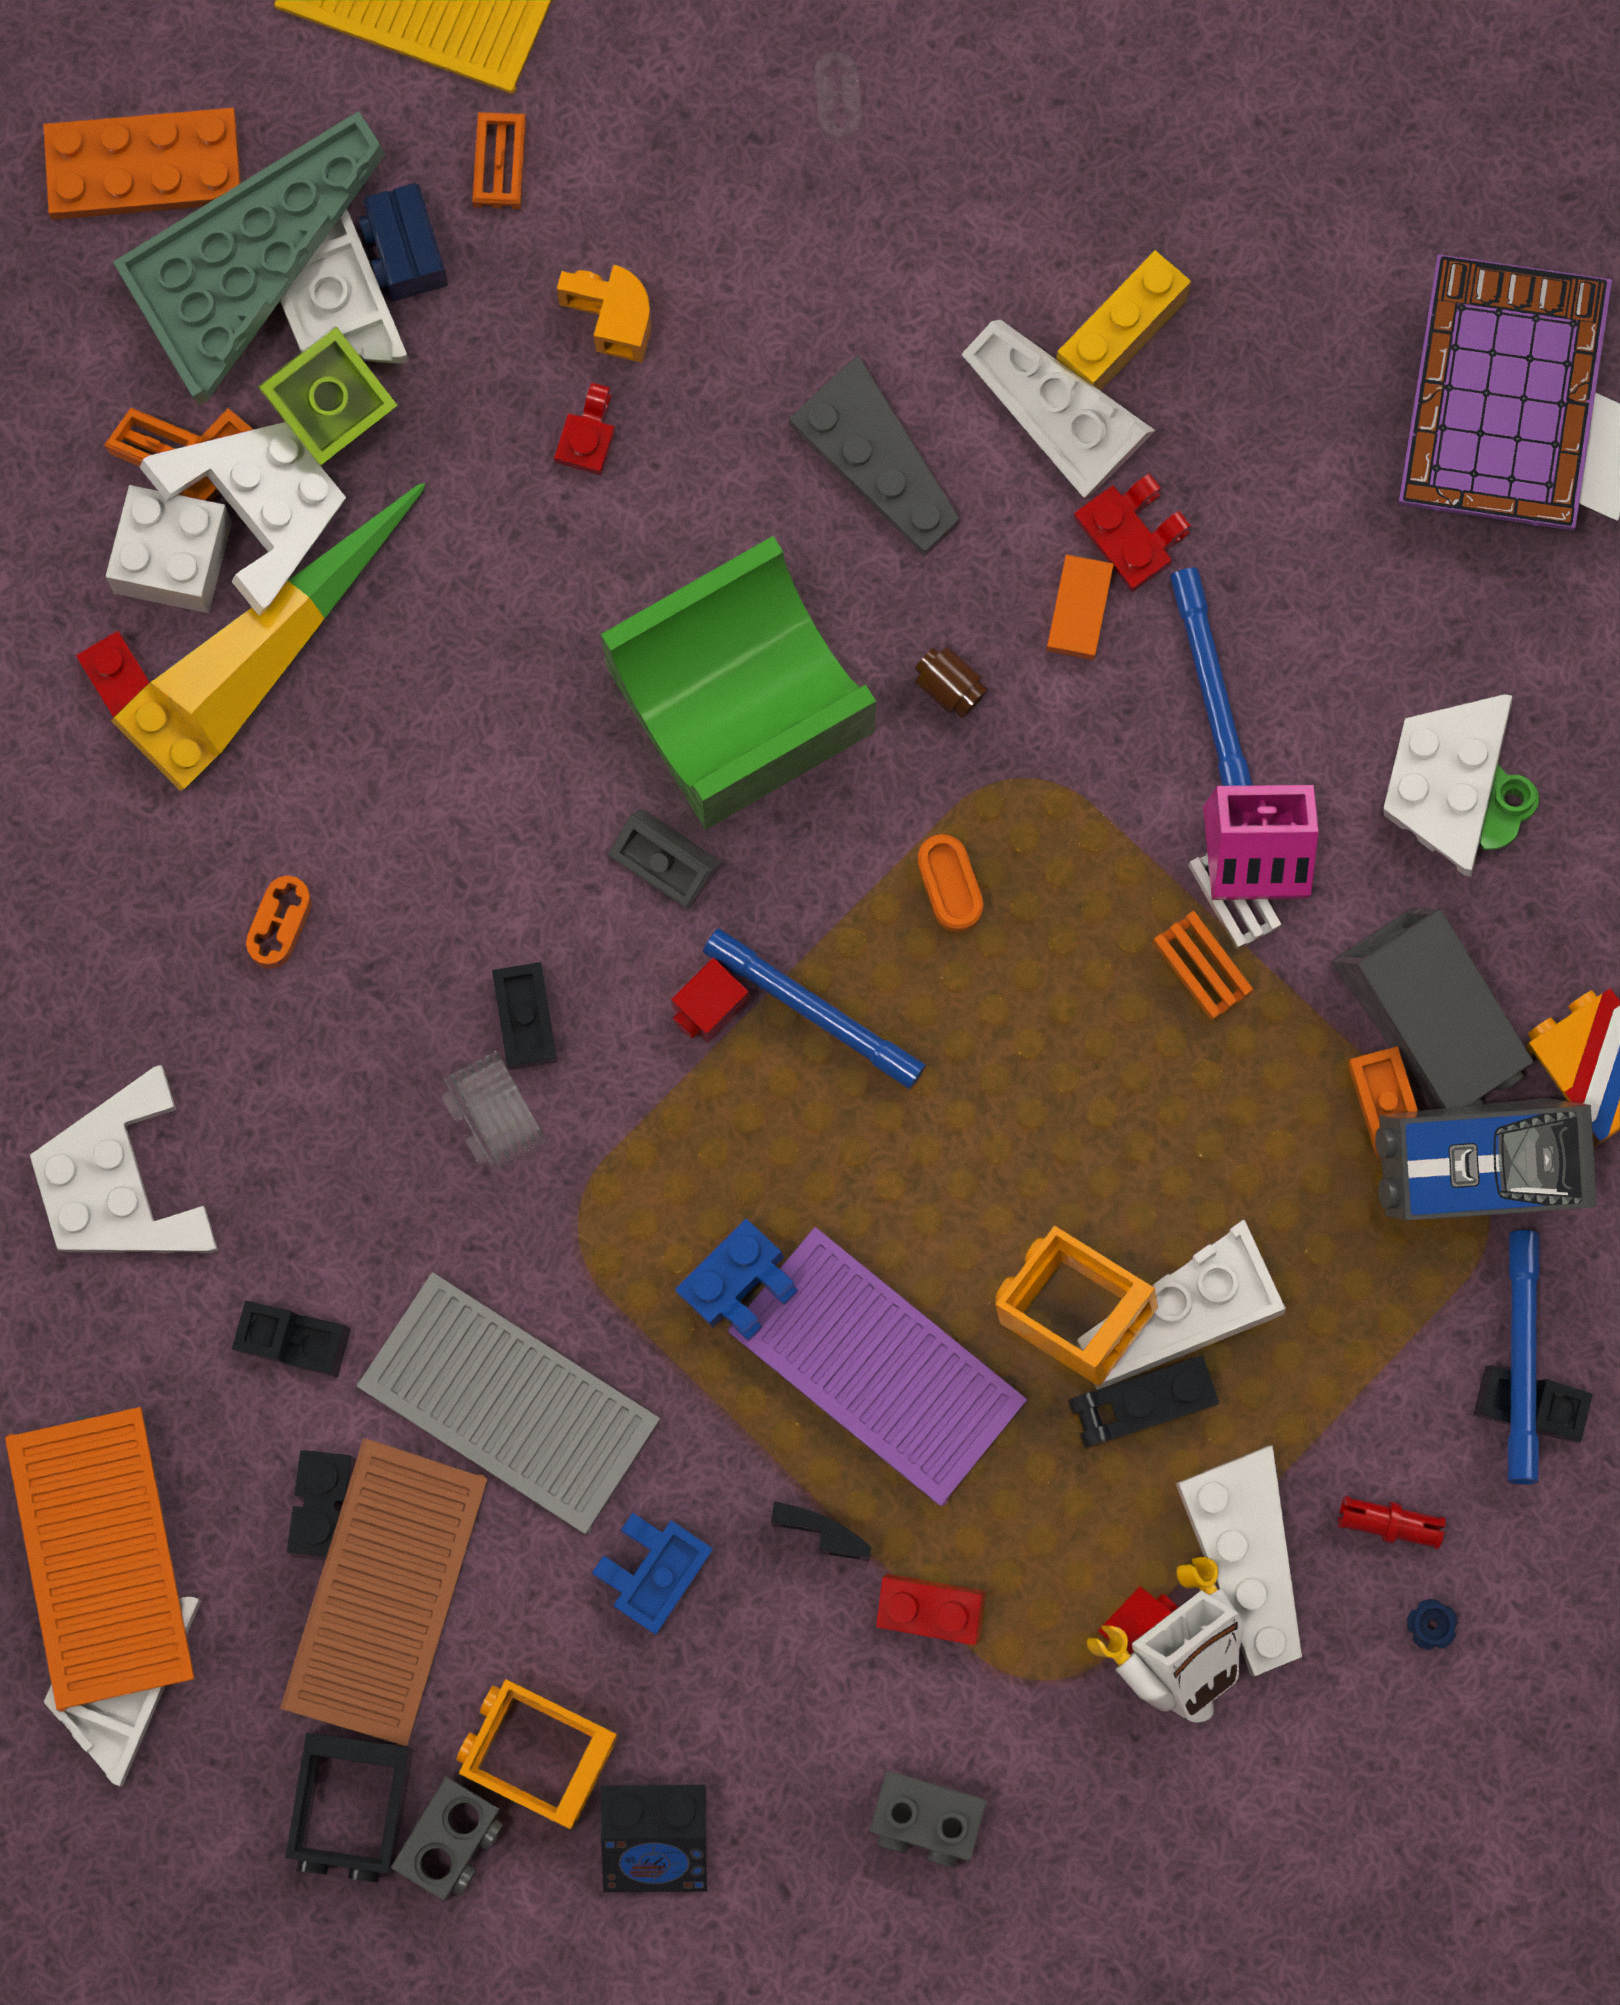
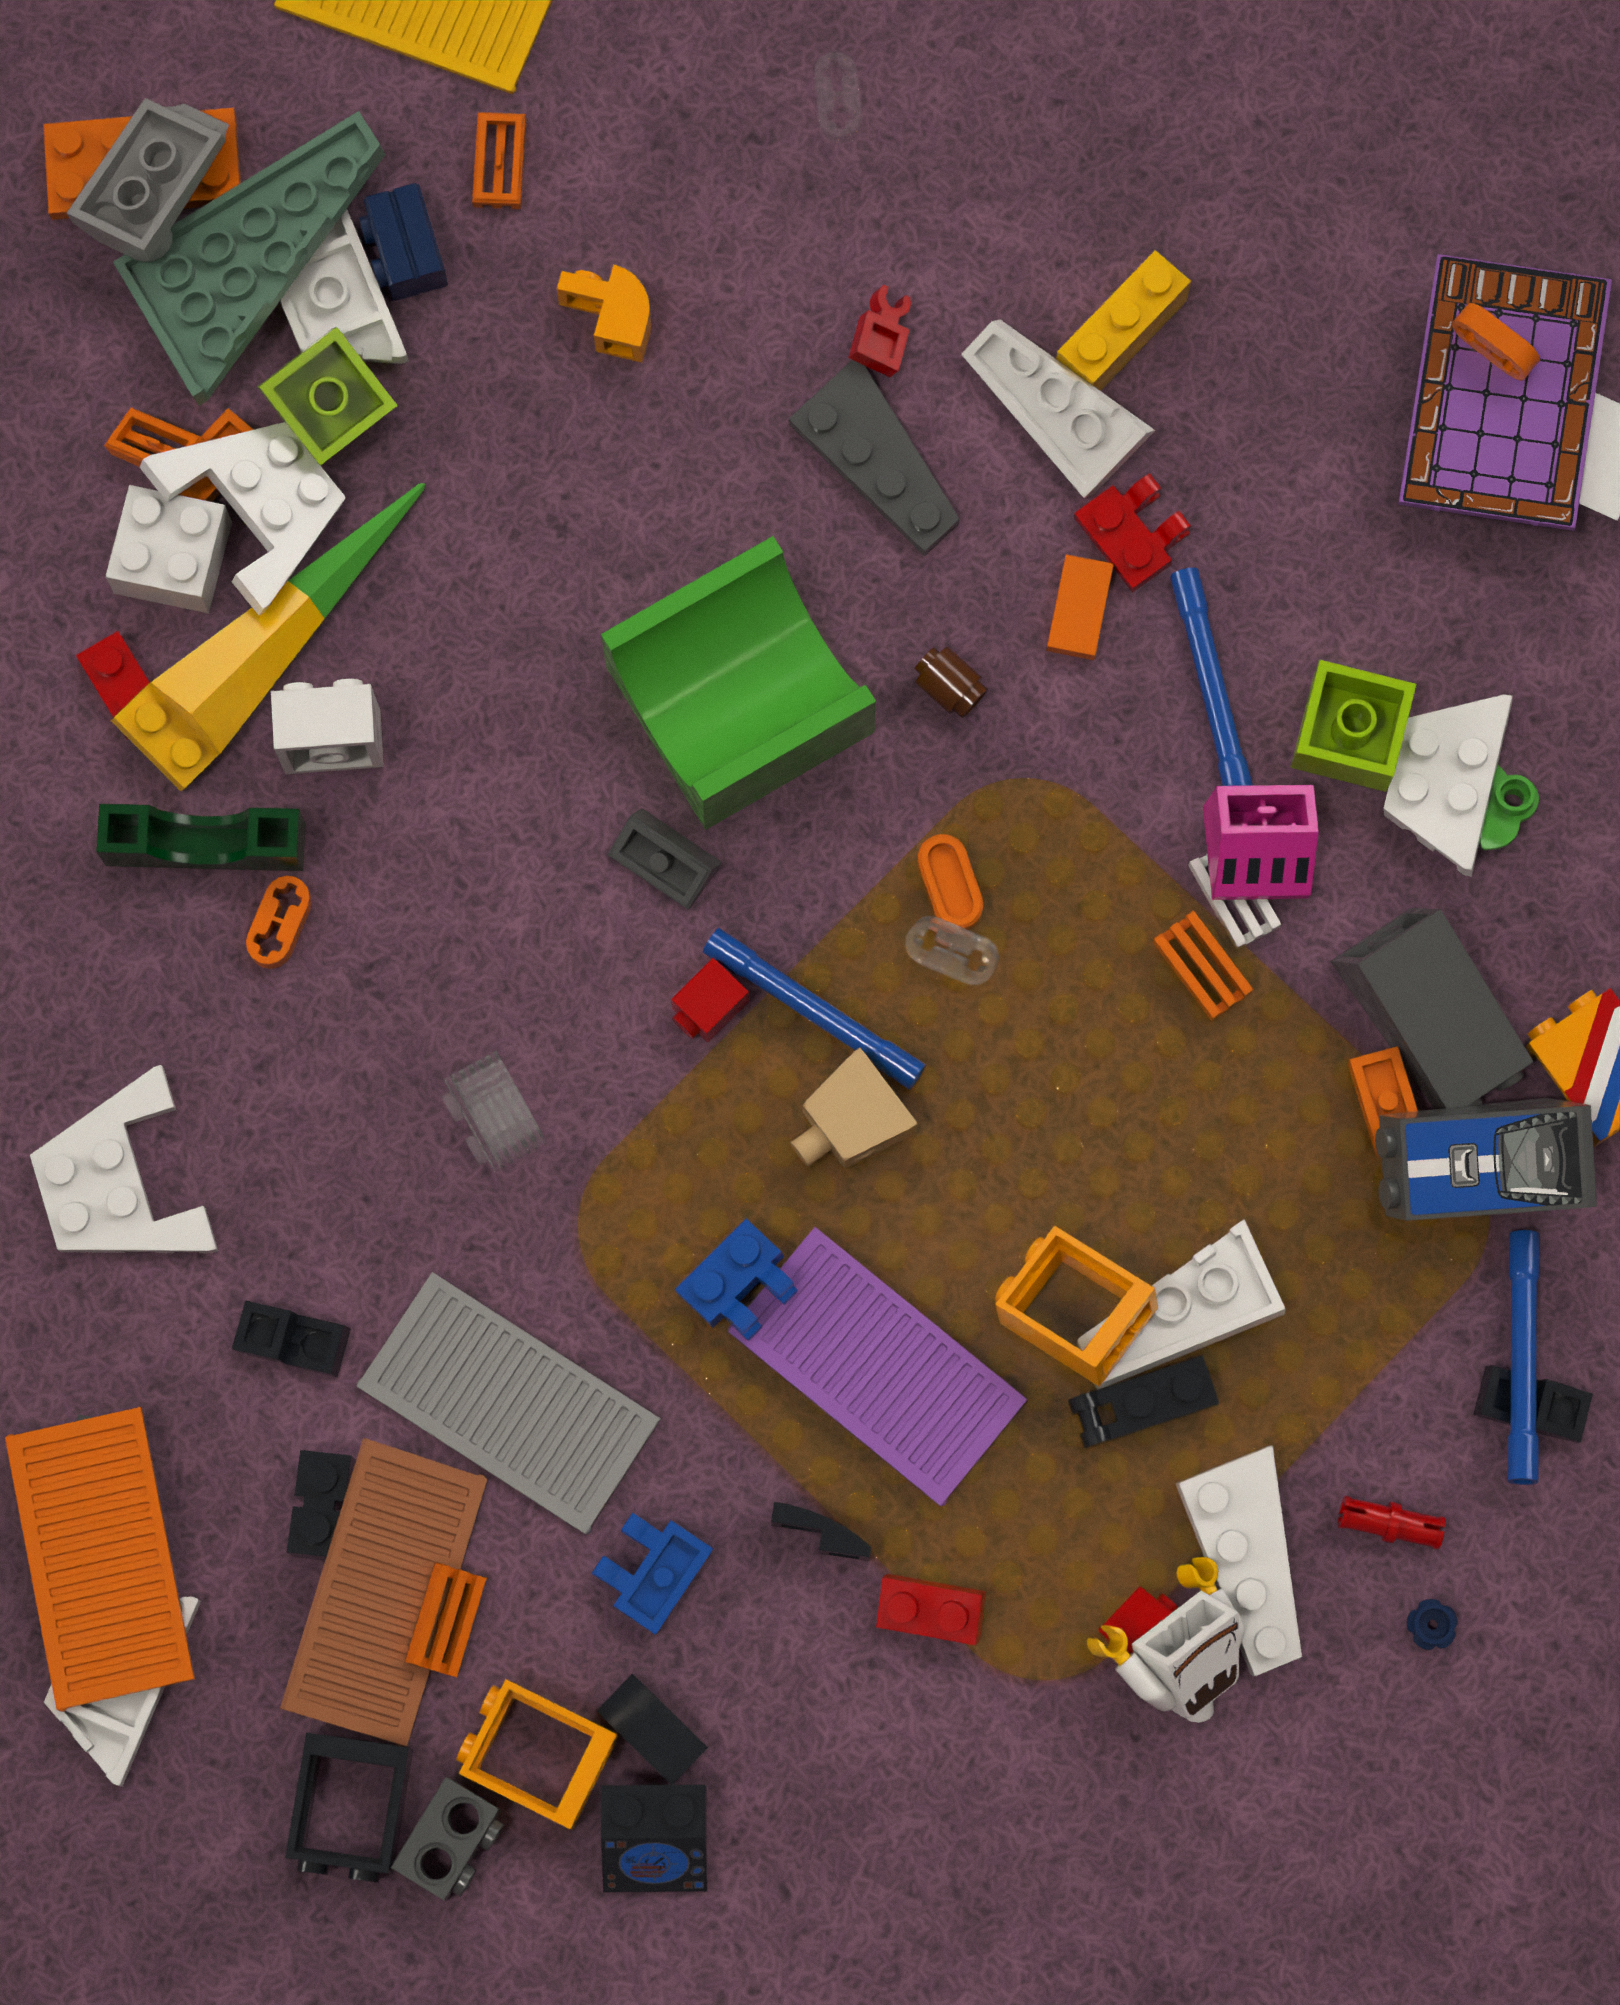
(148, 179): none -> light grey slope
(162, 839): none -> dark green arch
(327, 727): none -> white brick
(462, 1625): none -> orange tile
(524, 1016): black plate -> none
(587, 439): red plate -> none
(652, 1729): none -> black slope
(853, 1115): none -> tan torso
(879, 337): none -> red plate
(926, 1818): dark grey brick -> none
(948, 961): none -> clear beam
(1353, 725): none -> lime brick
(1496, 341): none -> orange beam

